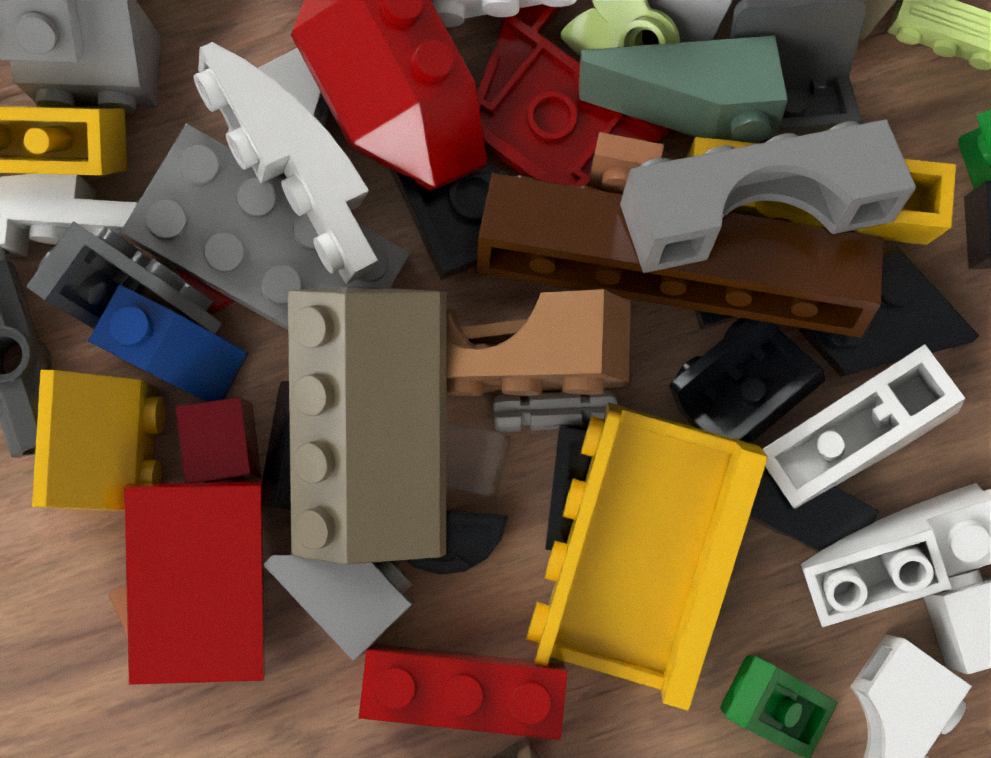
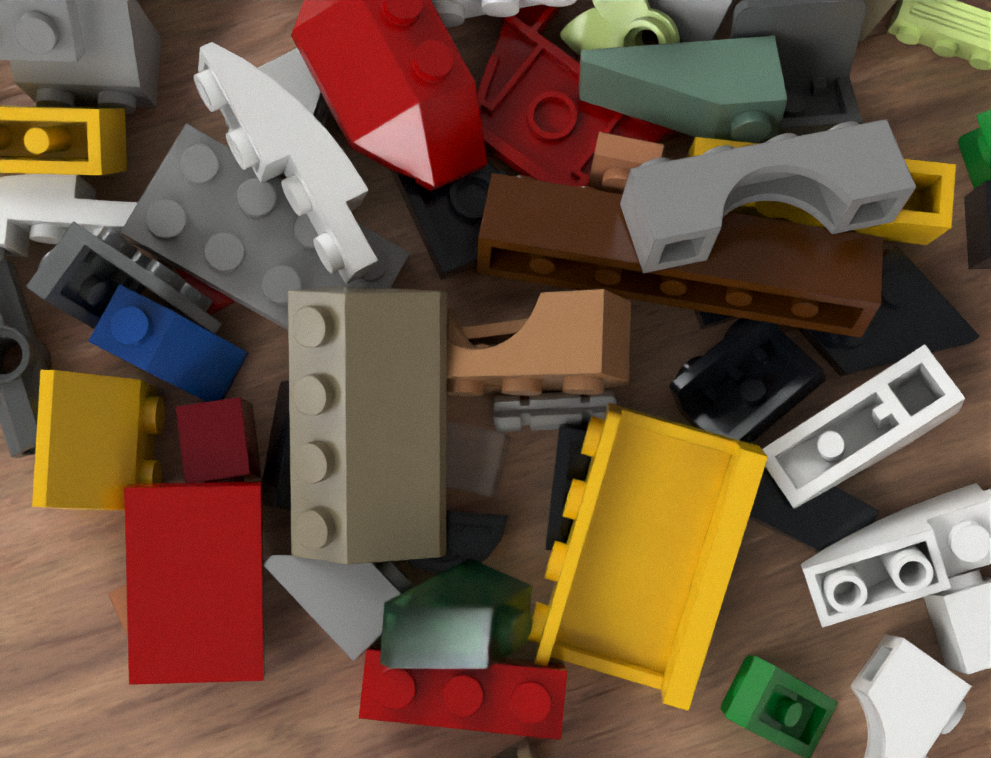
(457, 620): none -> clear green slope

